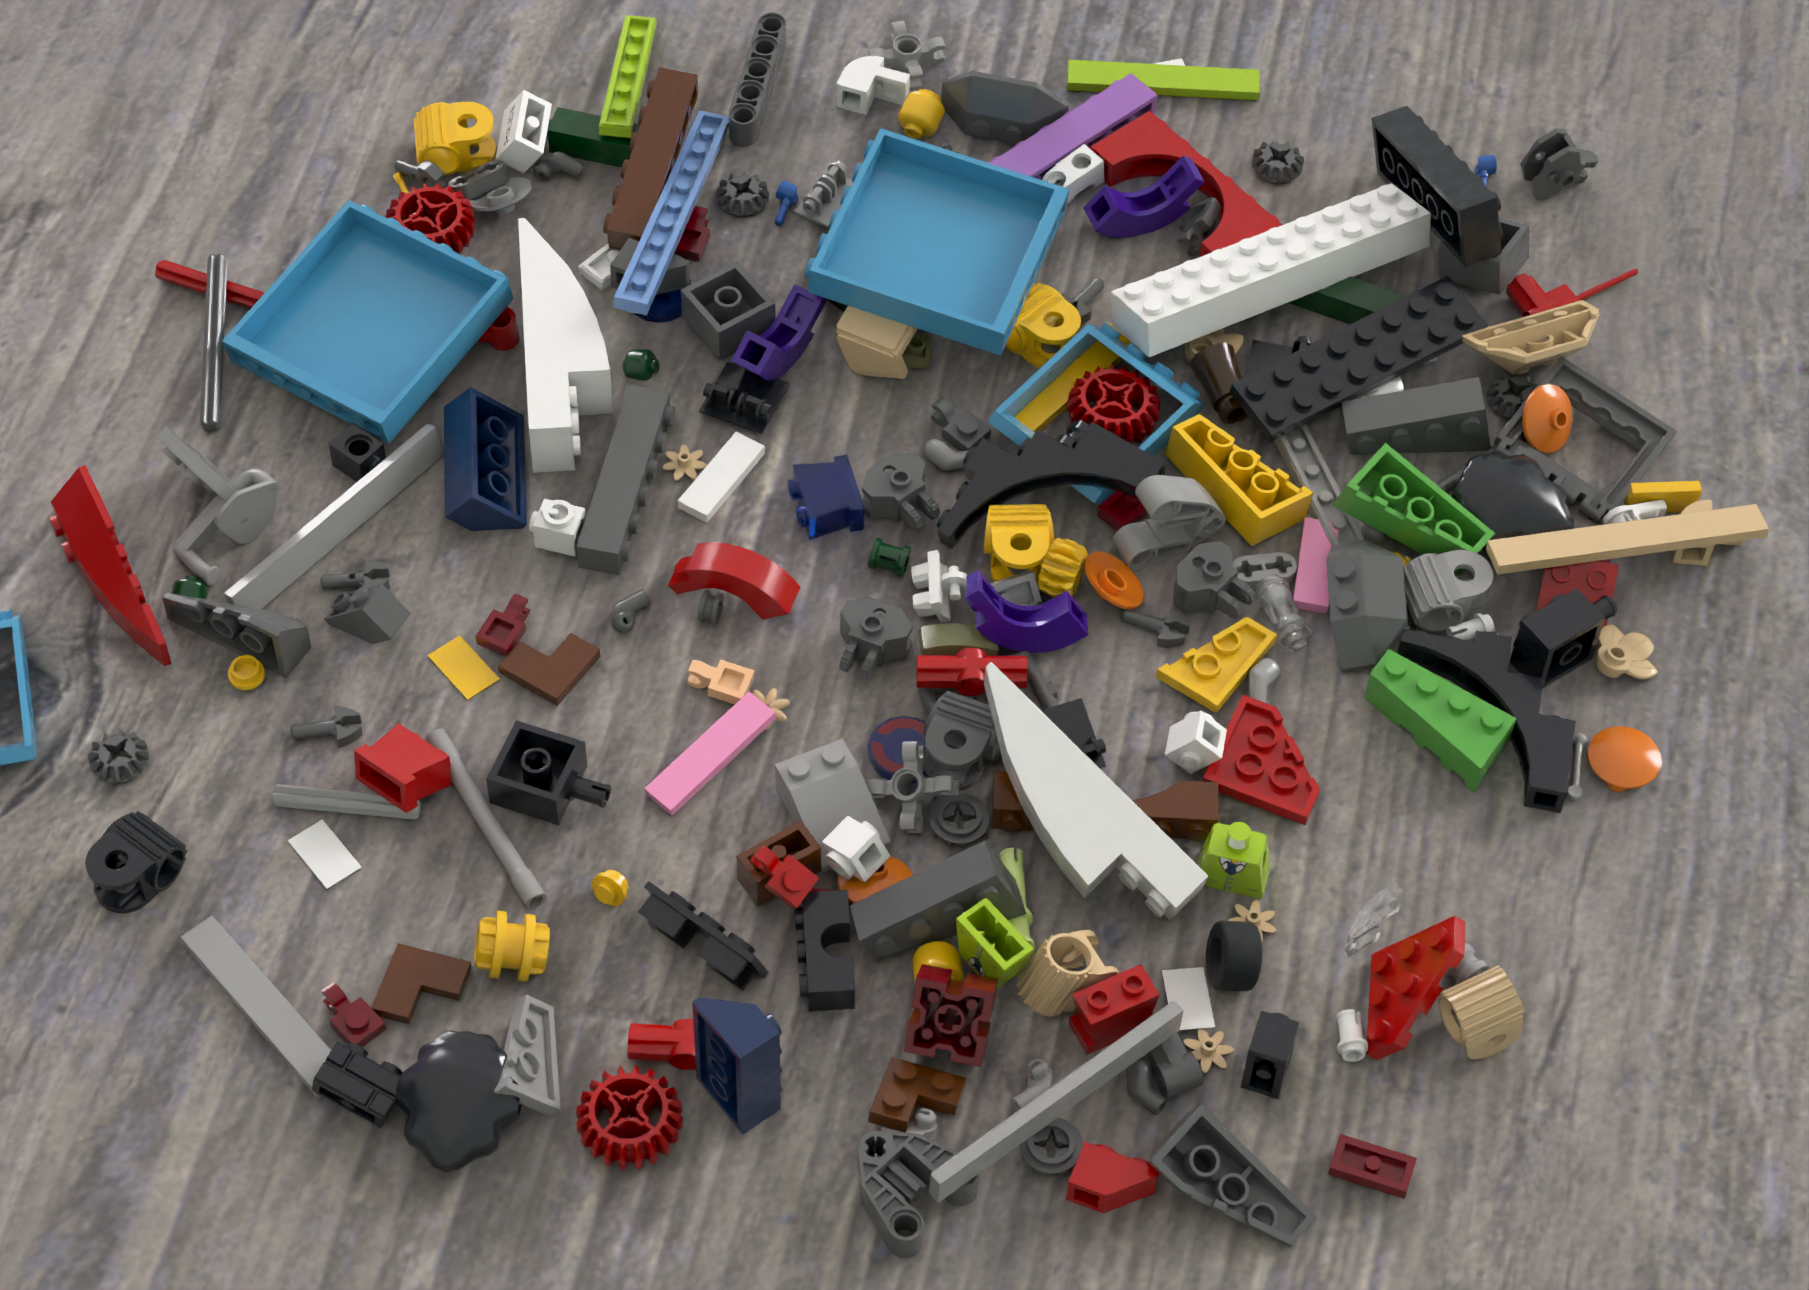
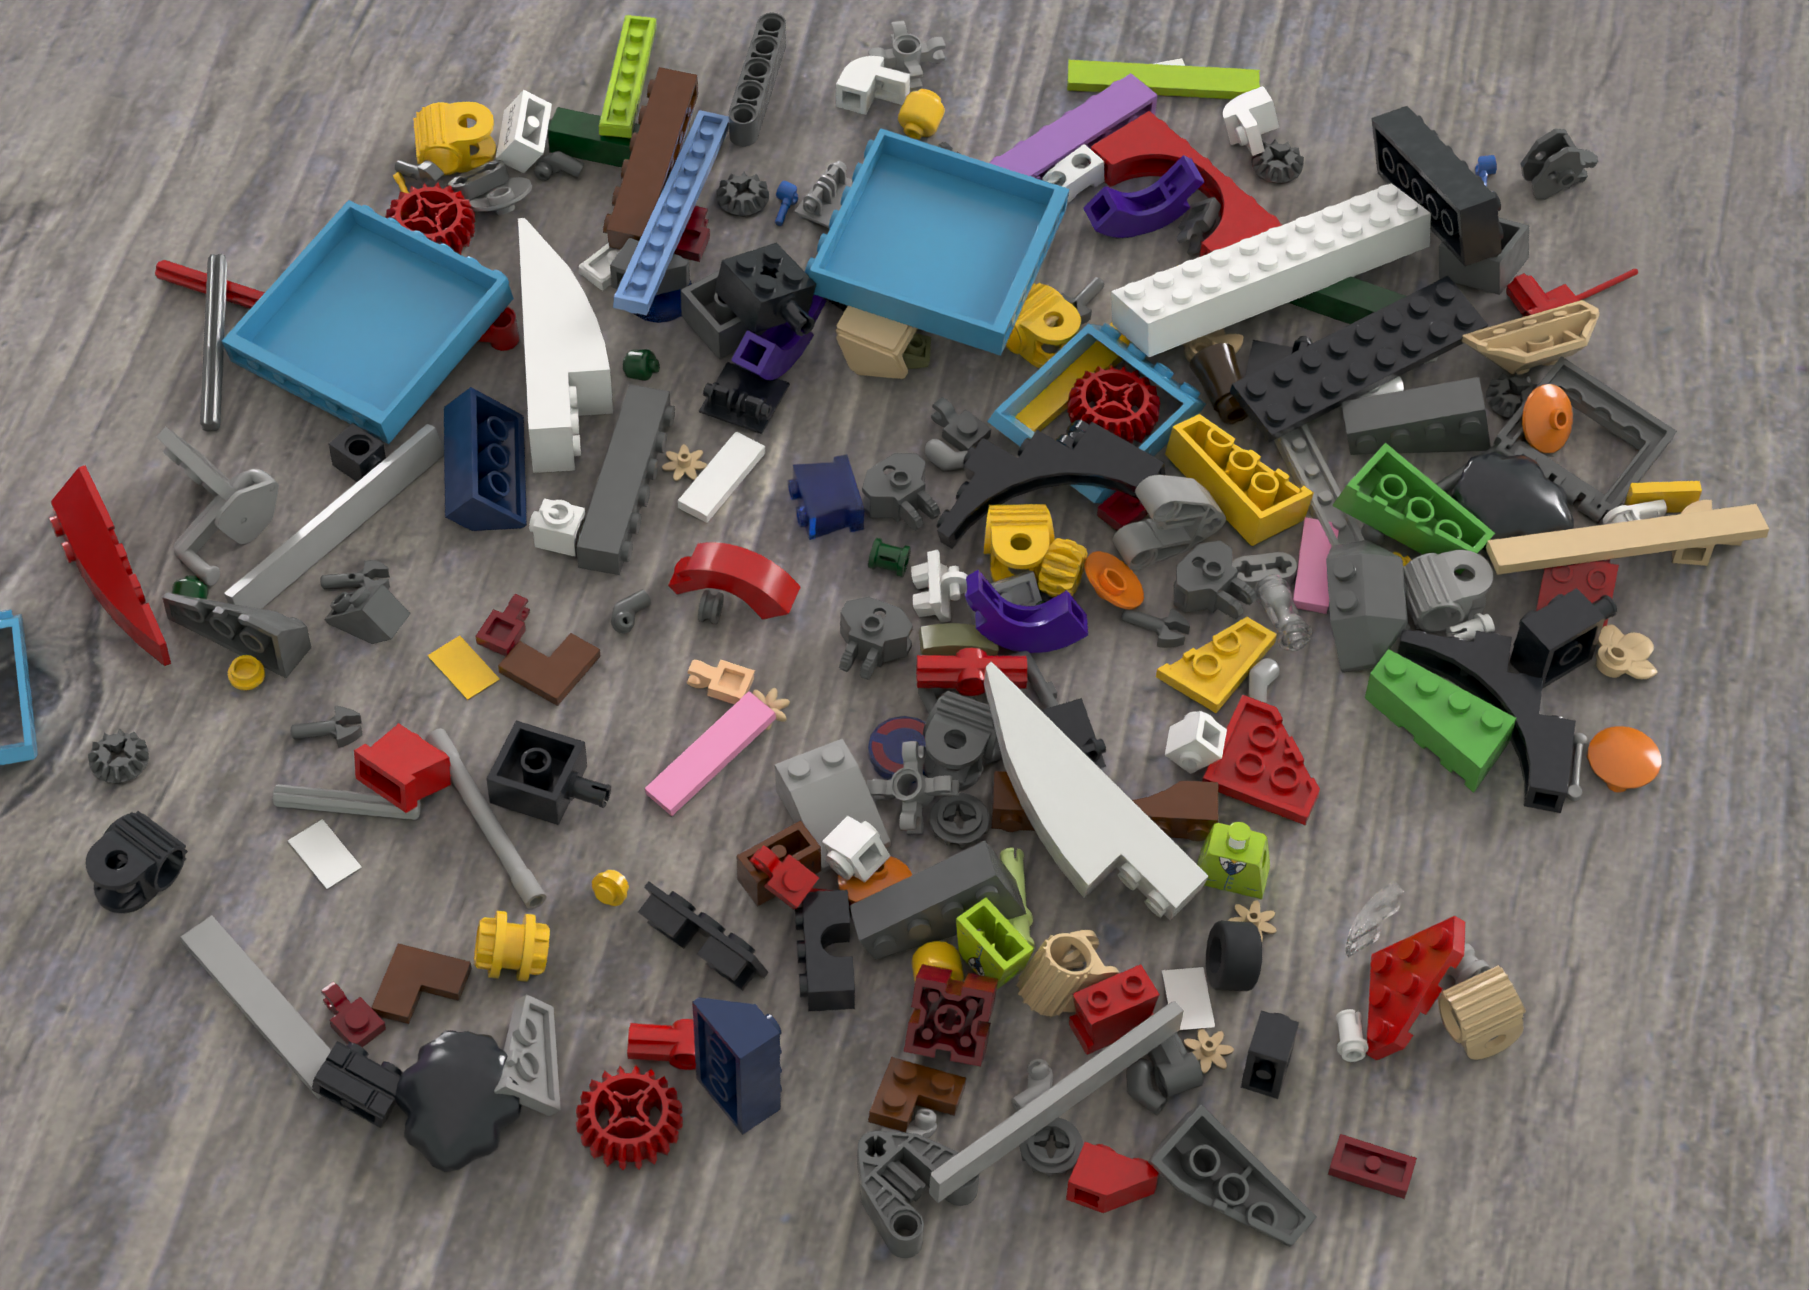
(767, 289): none -> black brick
(1000, 106): dark grey wedge -> none
(1249, 117): none -> white brick

